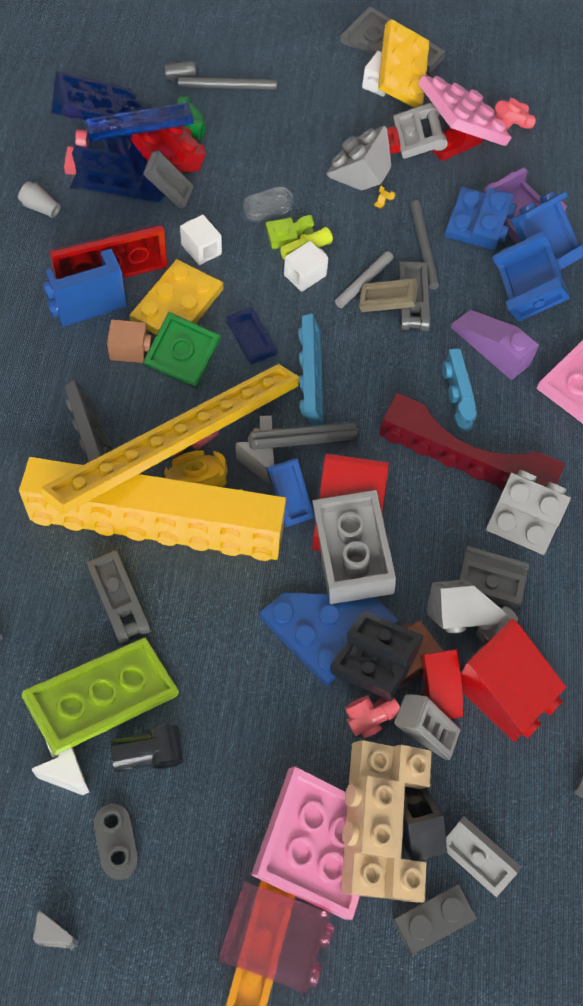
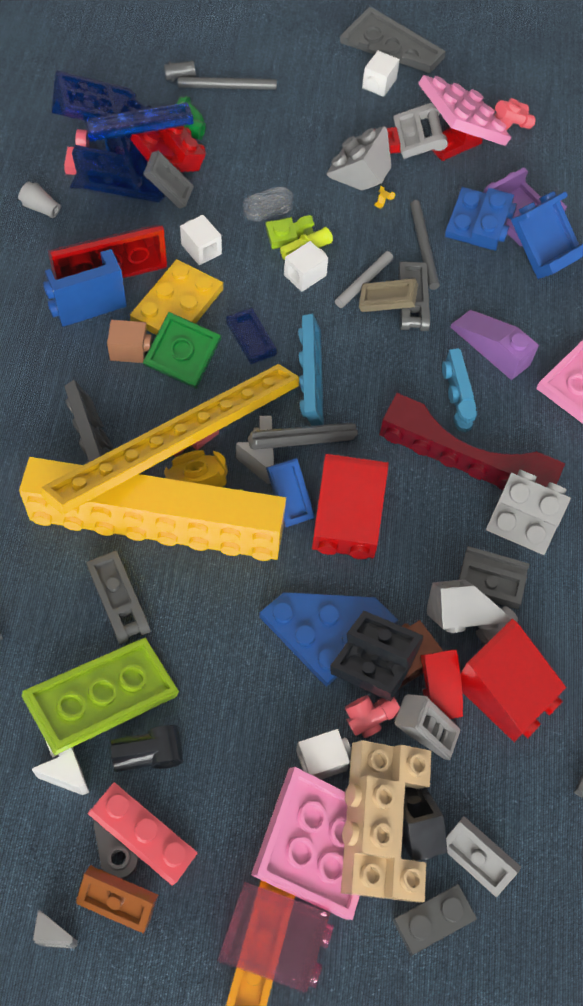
(116, 899): none -> dark orange plate
(143, 833): none -> coral plate
(324, 754): none -> white brick
(354, 547): light grey slope -> none
(403, 64): yellow plate -> none
(531, 276): blue panel -> none

